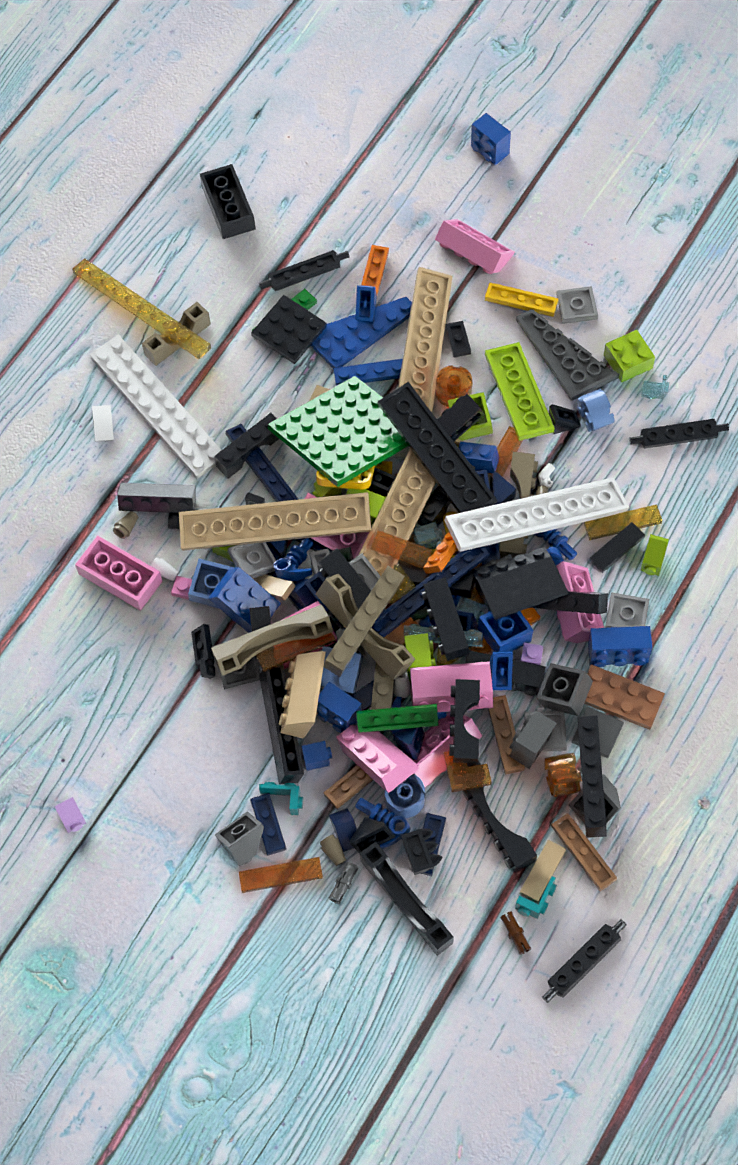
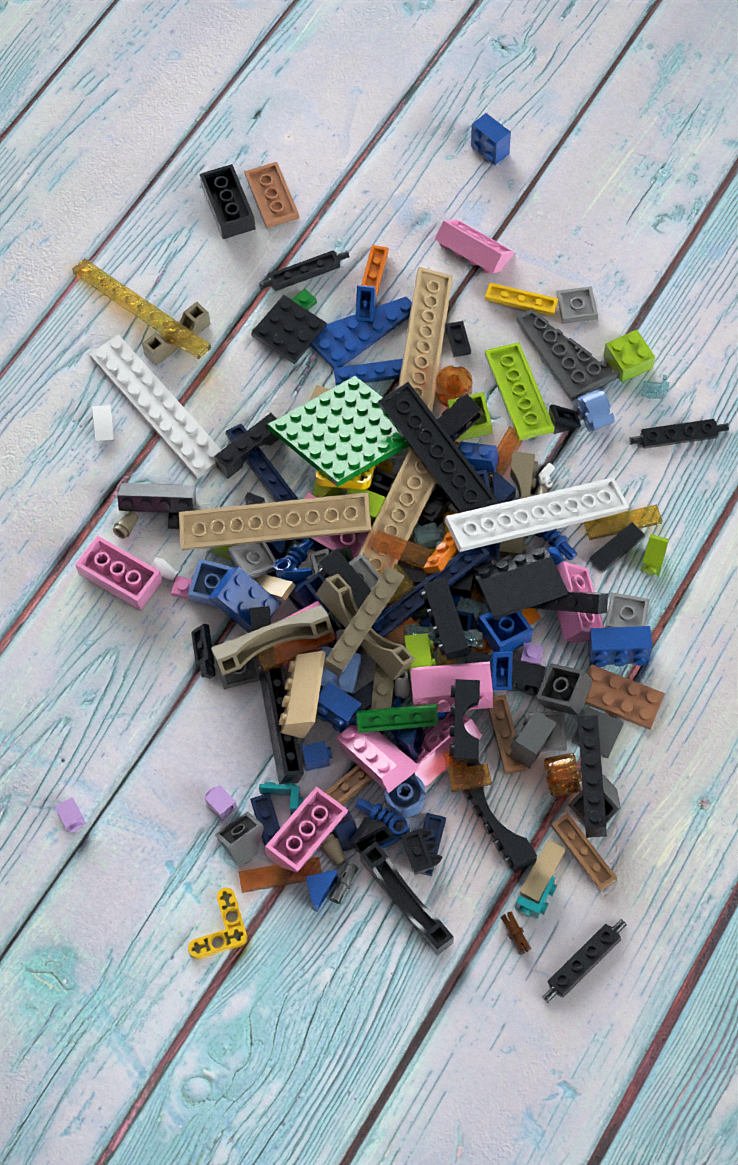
(220, 802): none -> lavender brick
(230, 929): none -> yellow beam
(271, 195): none -> nougat plate
(305, 830): none -> bright pink slope
(320, 886): none -> blue slope

